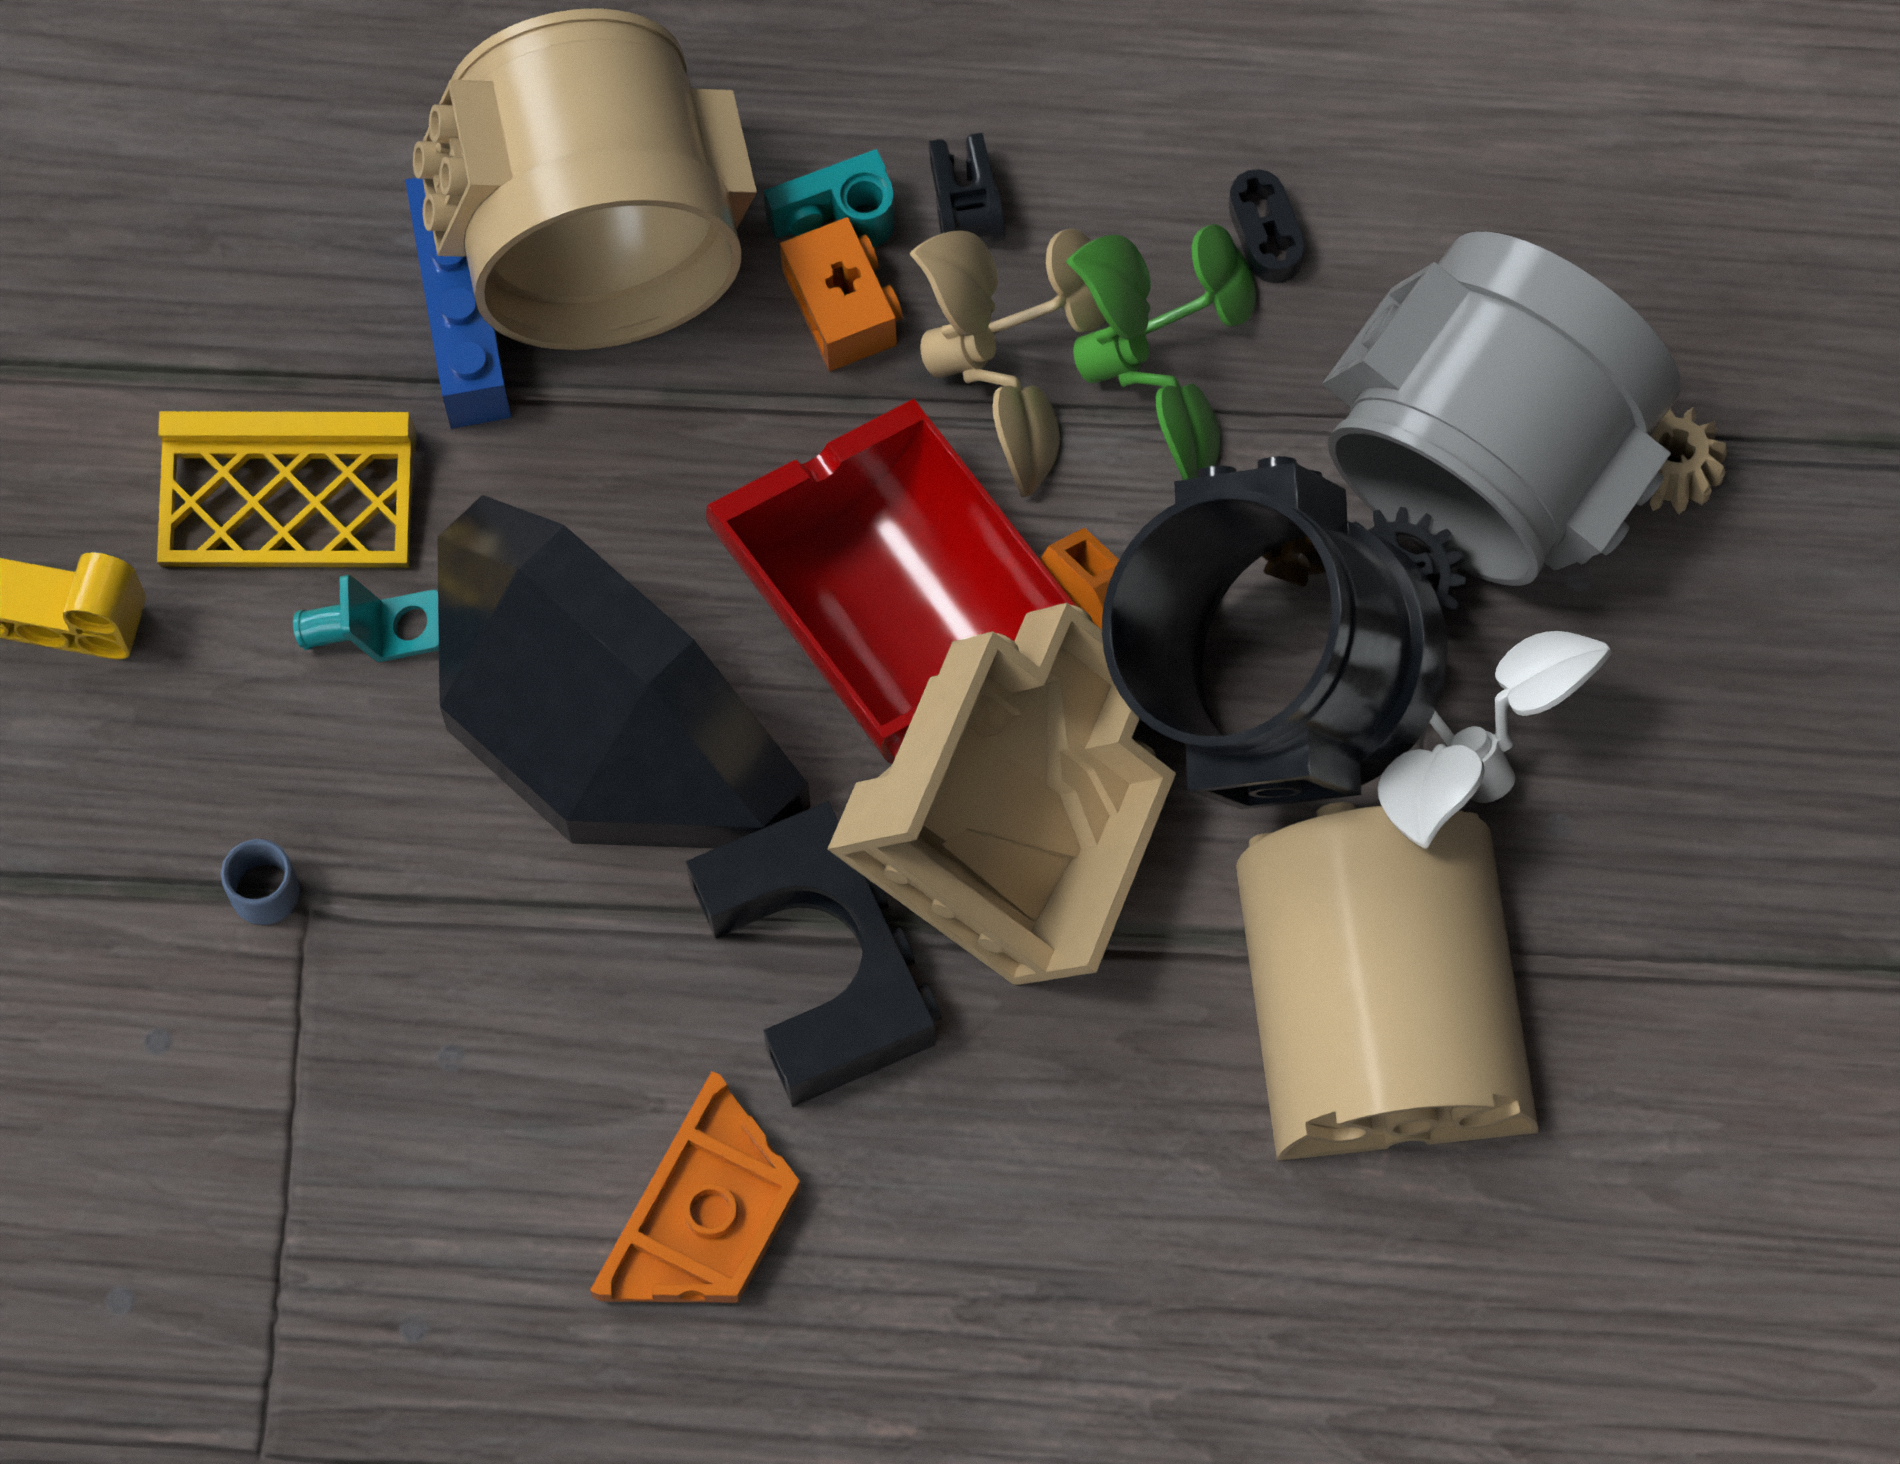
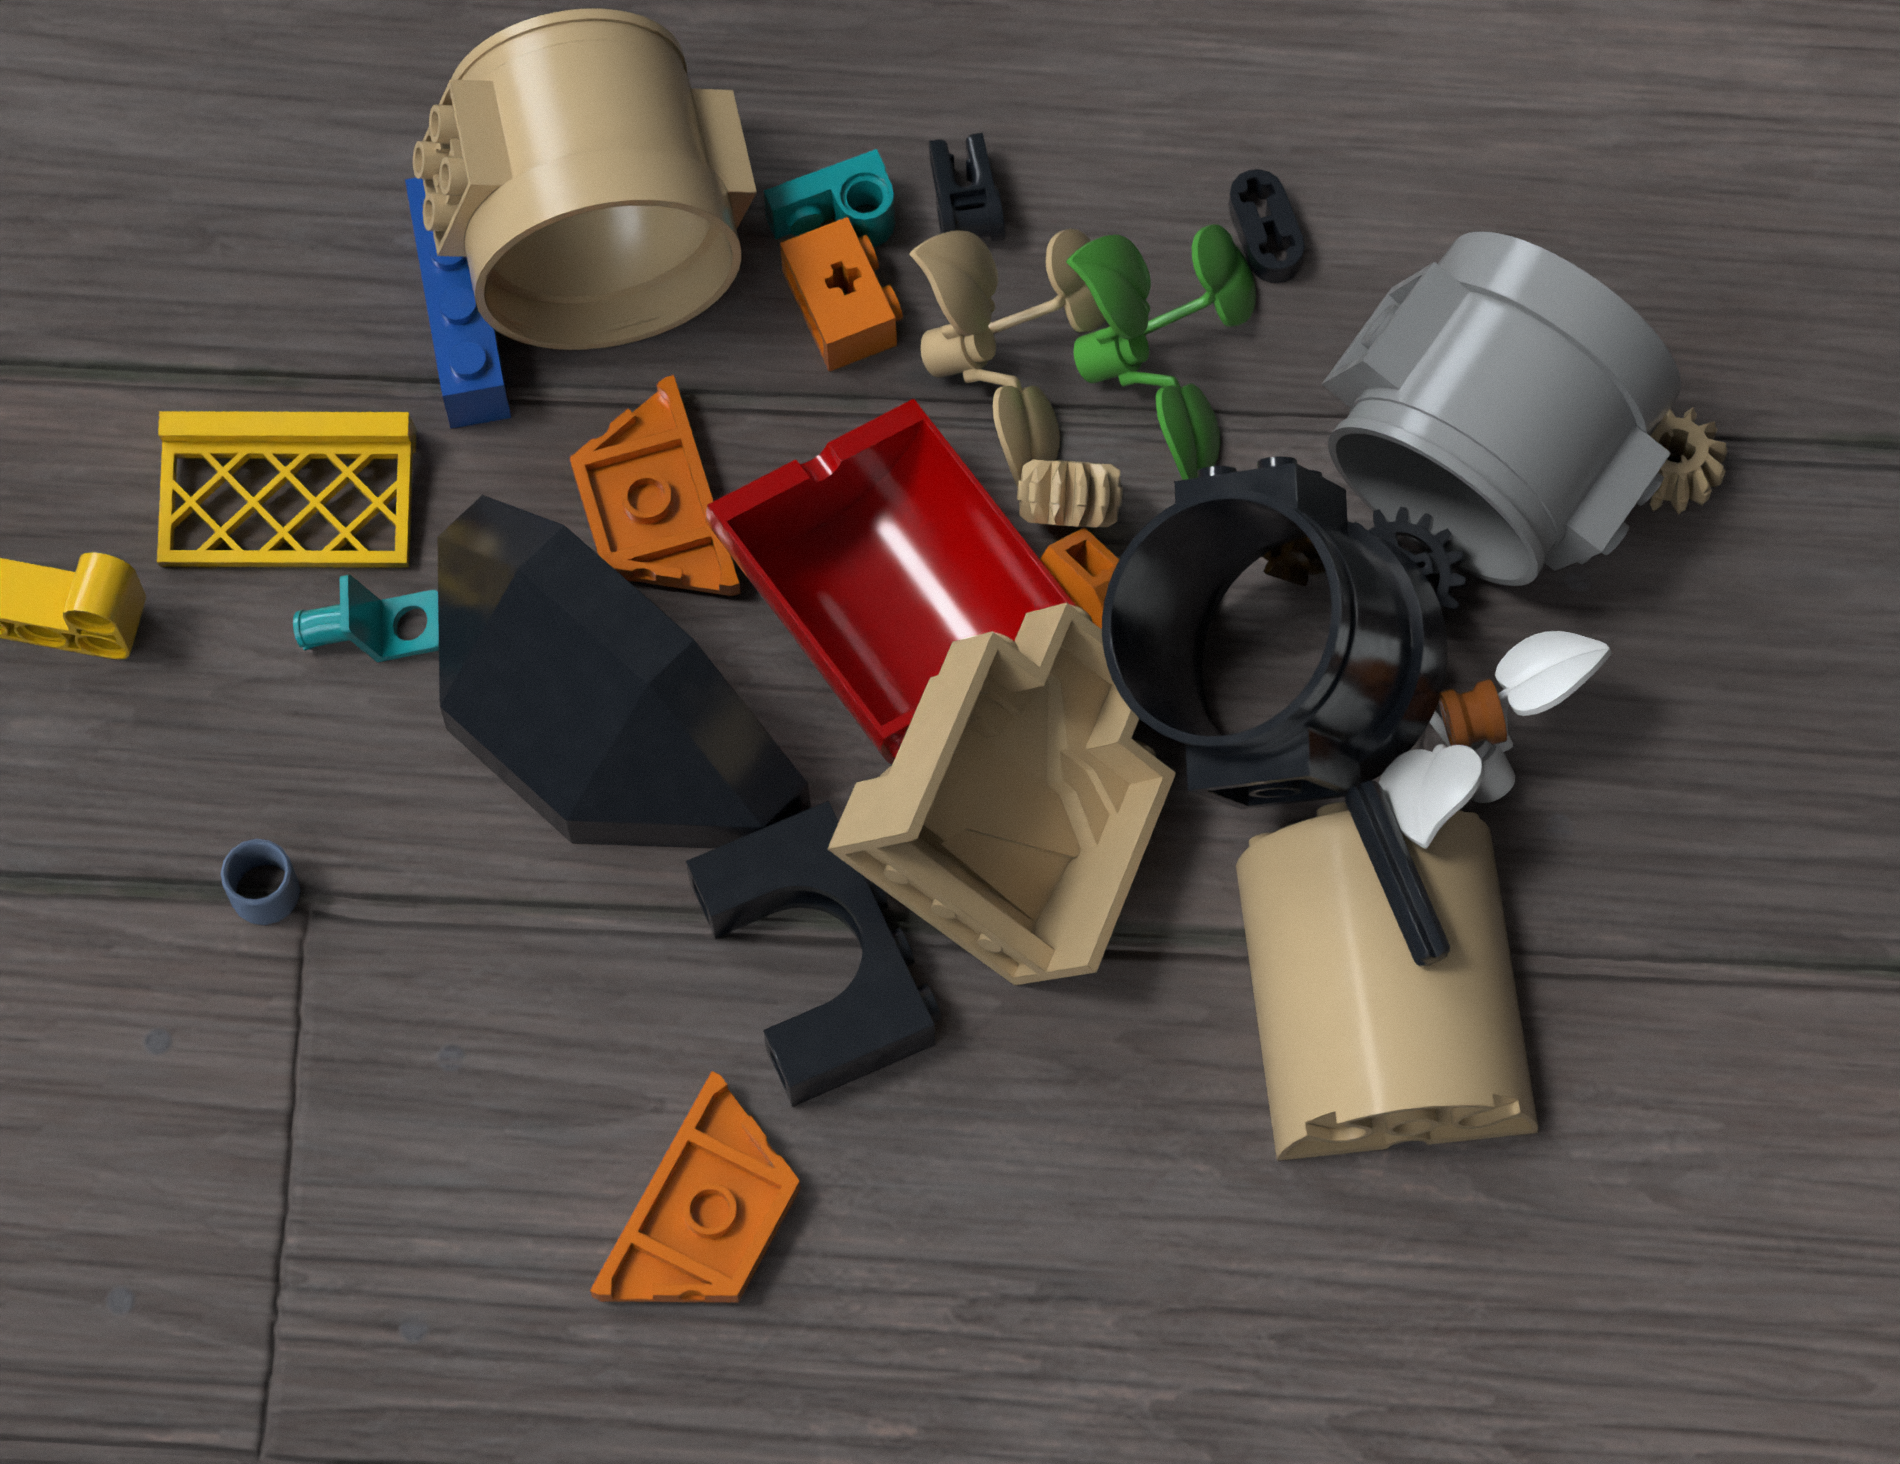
(651, 498): none -> orange wing
(1069, 493): none -> tan gear
(1397, 873): none -> black axle
(1473, 715): none -> dark orange wheel

